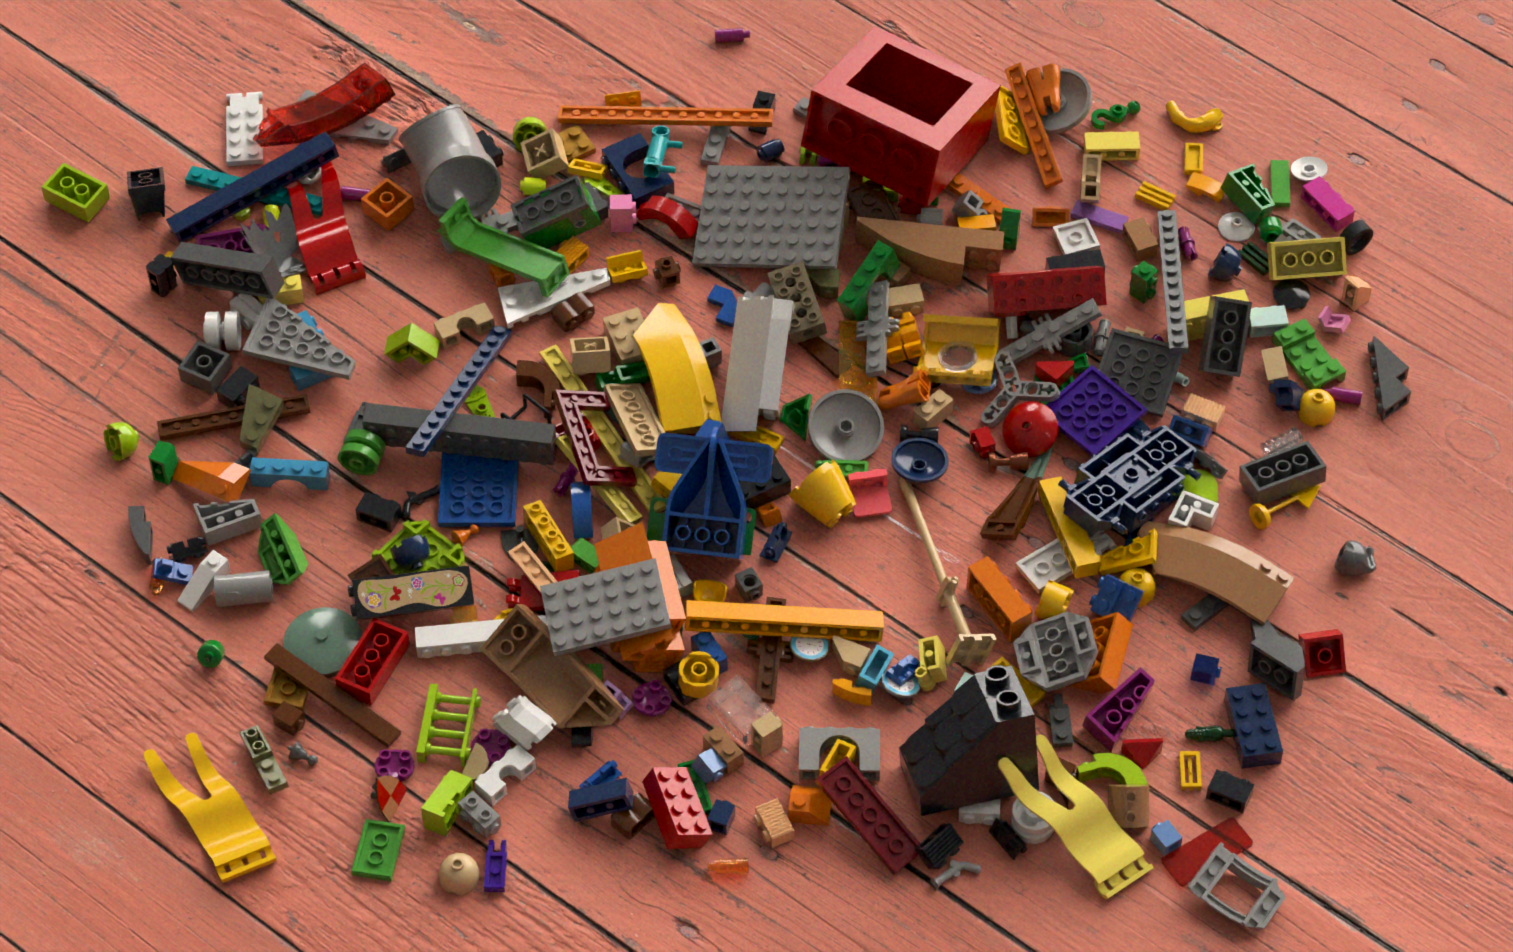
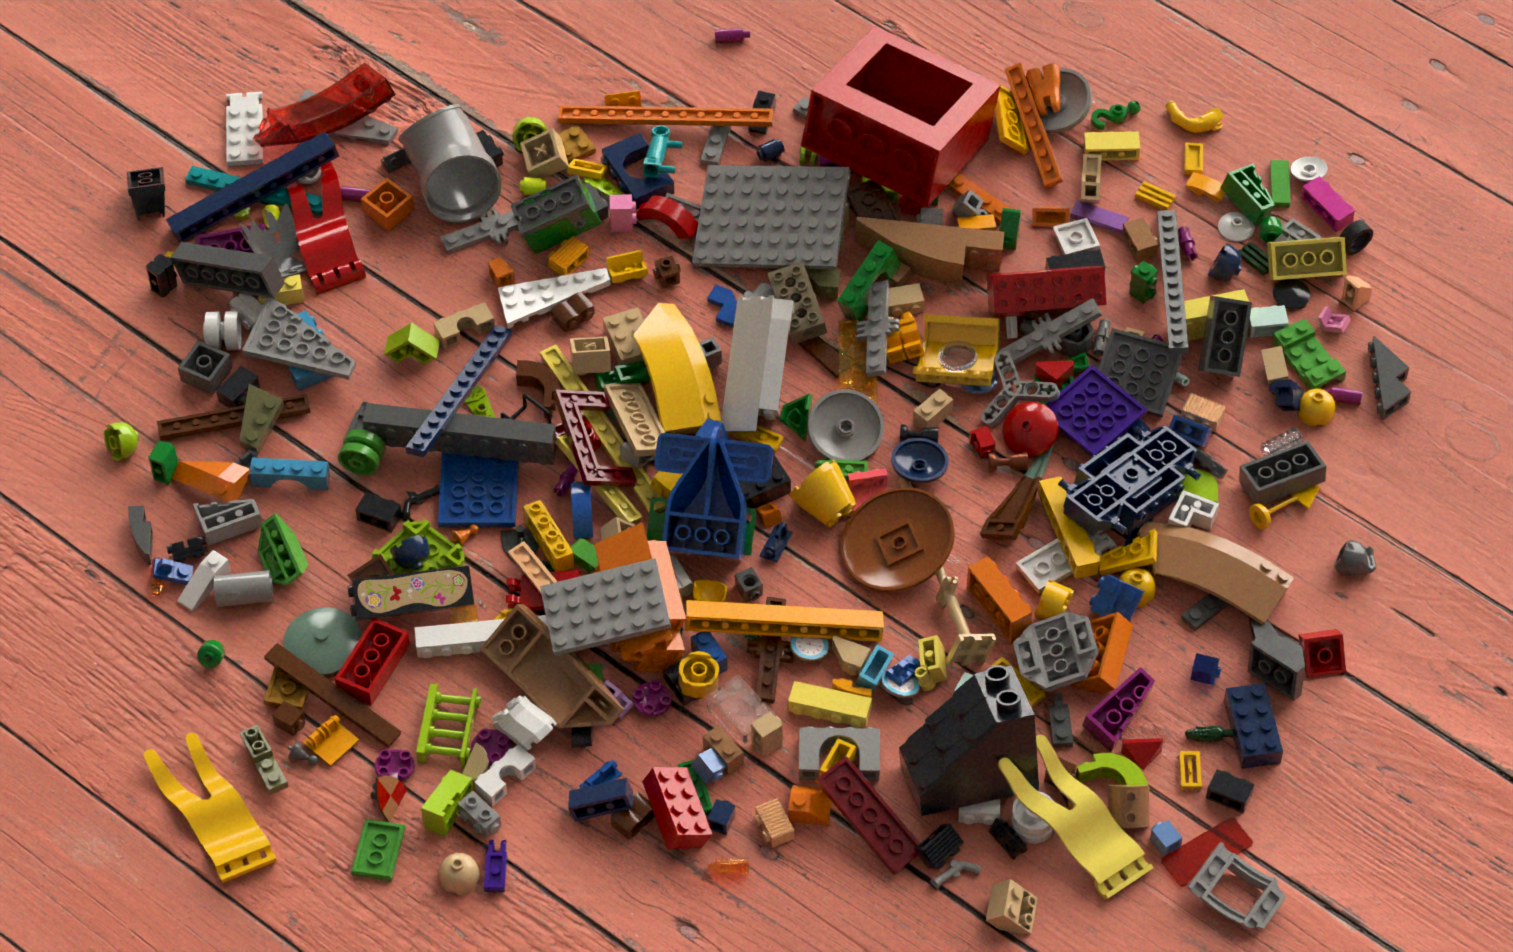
(75, 192): lime brick -> none
(331, 740): none -> light orange hinge
(502, 249): bright green panel -> none
(829, 704): none -> light yellow brick
(892, 517): none -> dark orange dish
(909, 391): orange piece -> none
(1011, 907): none -> tan slope

